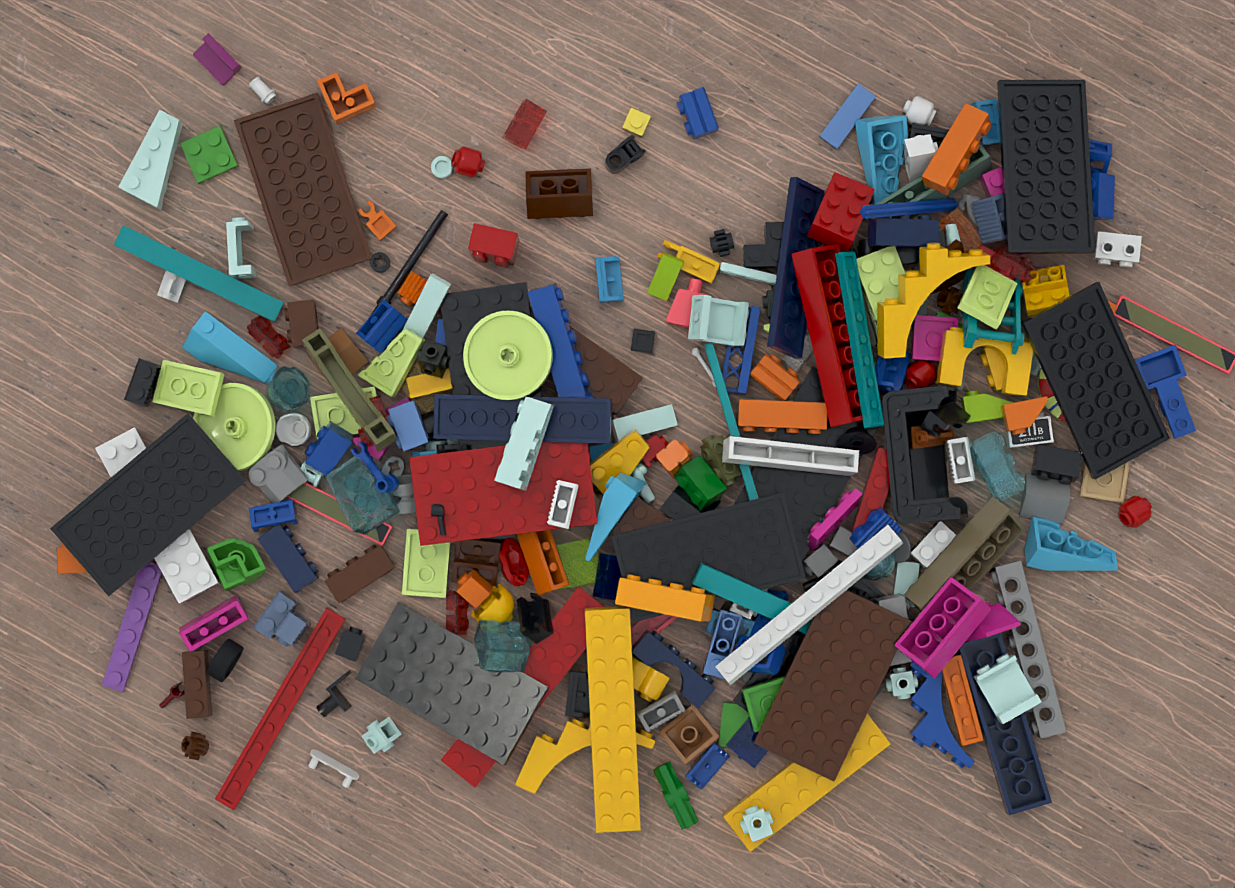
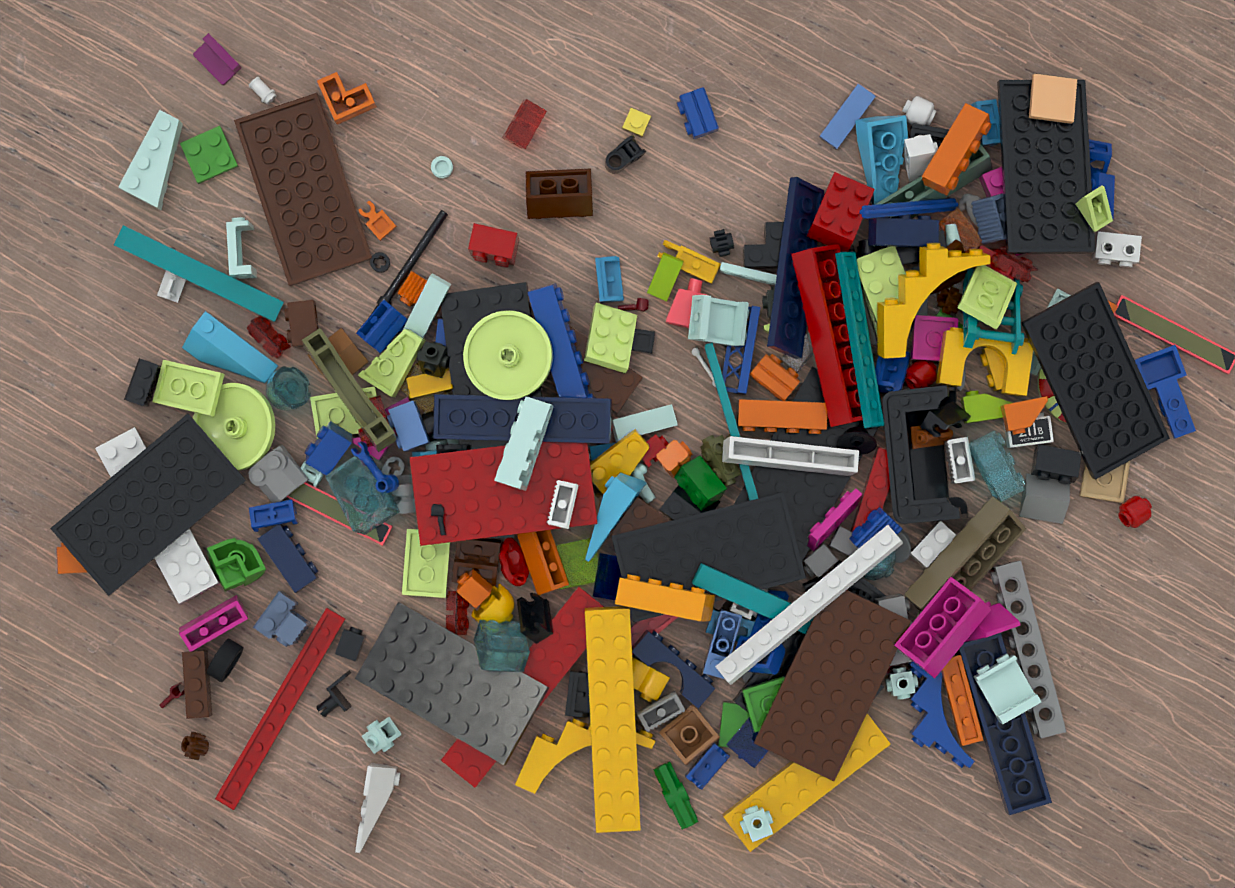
(132, 627): medium lavender plate -> none
(293, 429): white hair -> none
(327, 760): white piece -> none
(359, 573): reddish brown brick -> none
(377, 789): none -> white wedge
(467, 162): red head -> none
(610, 337): none -> yellowish green plate
(641, 305): none -> dark red hand
(905, 576): light aqua tile -> none
(1045, 288): yellow brick -> none
(1053, 98): none -> light nougat tile
(1058, 550): medium azure wedge -> none
(1095, 208): none -> yellowish green slope

